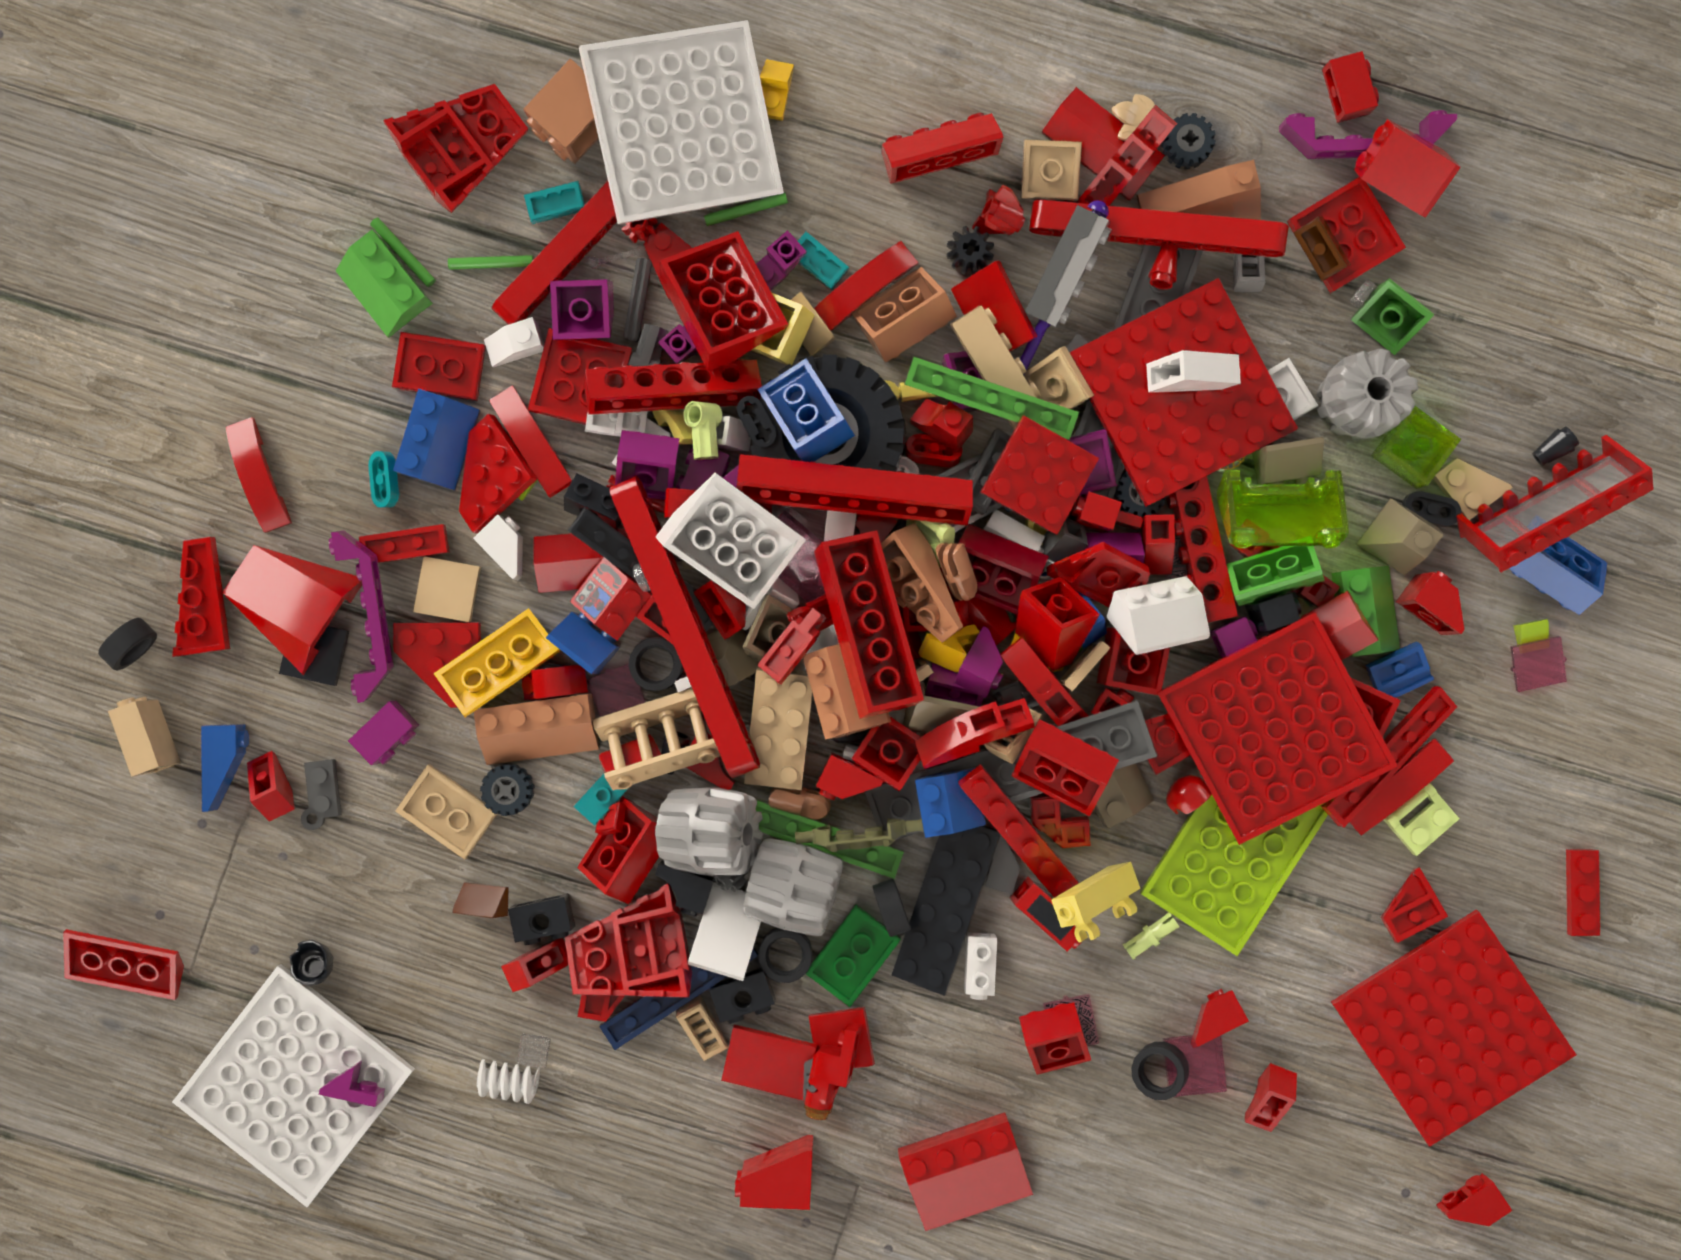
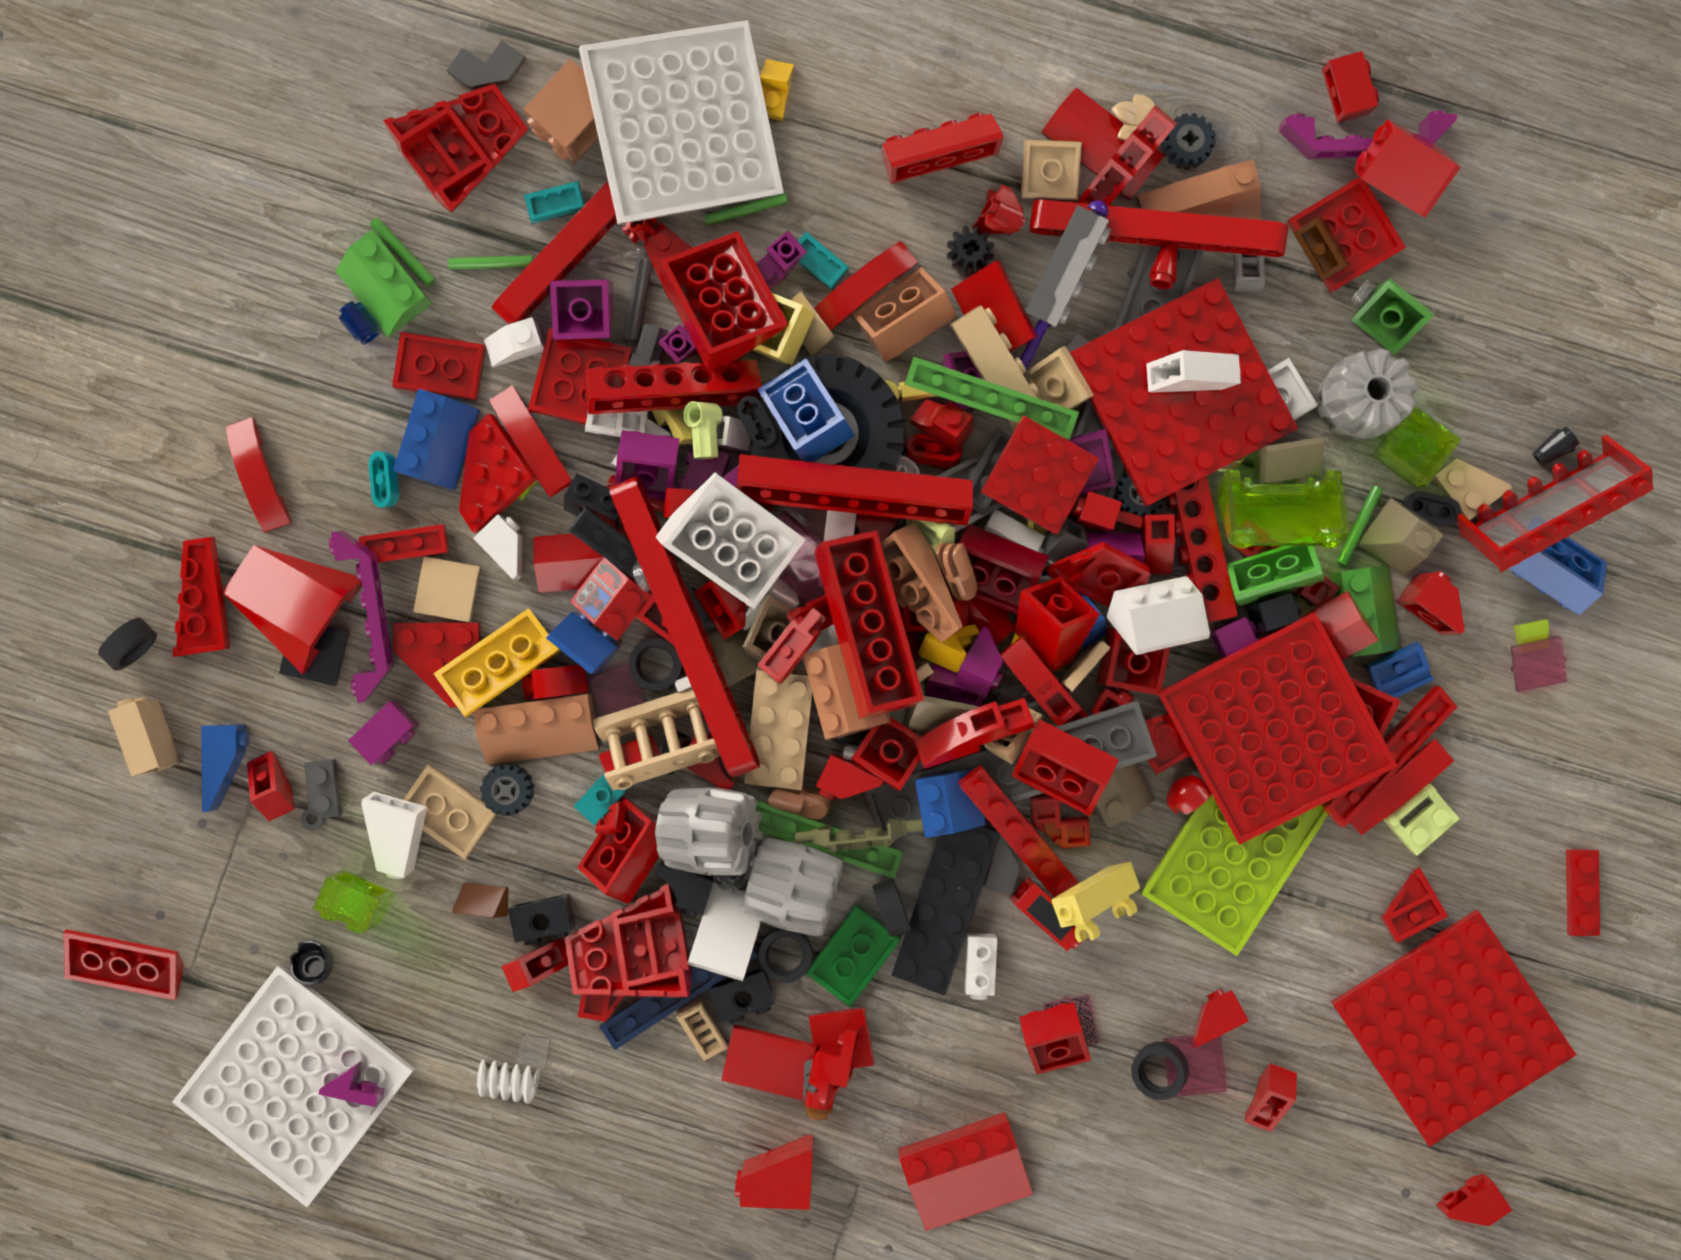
(353, 901): none -> clear neon green brick
(359, 322): none -> clear blue brick
(393, 832): none -> white slope
(499, 68): none -> dark grey tile
(1151, 935): yellowish green pin -> none
(1359, 526): none -> bright green bar

